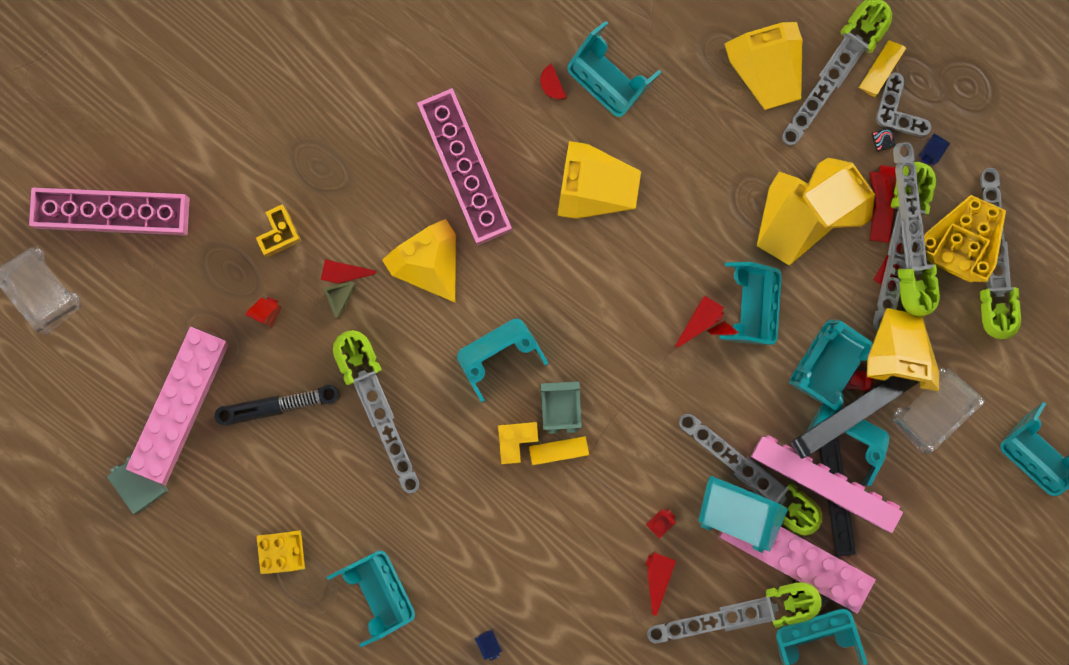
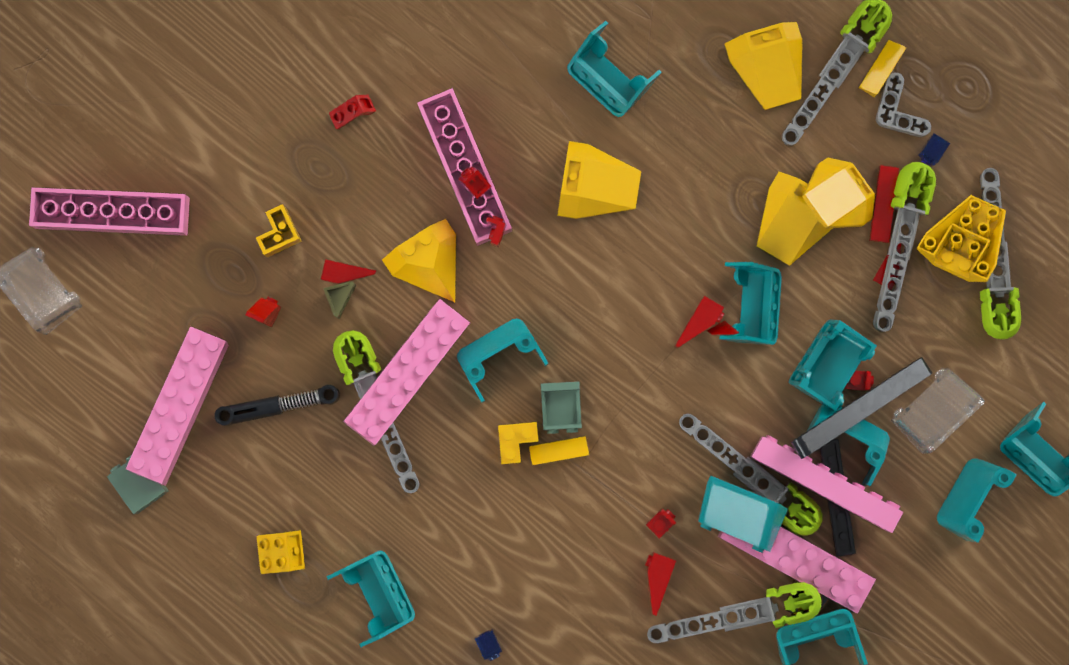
(351, 109): none -> red bracket
(406, 372): none -> bright pink brick
(474, 181): none -> red bracket
(497, 233): none -> red bracket
(550, 83): red tile -> none
(882, 188): red tile -> none
(883, 139): tile -> none
(903, 350): yellow wedge -> none
(920, 296): piece -> none
(968, 495): none -> teal windscreen

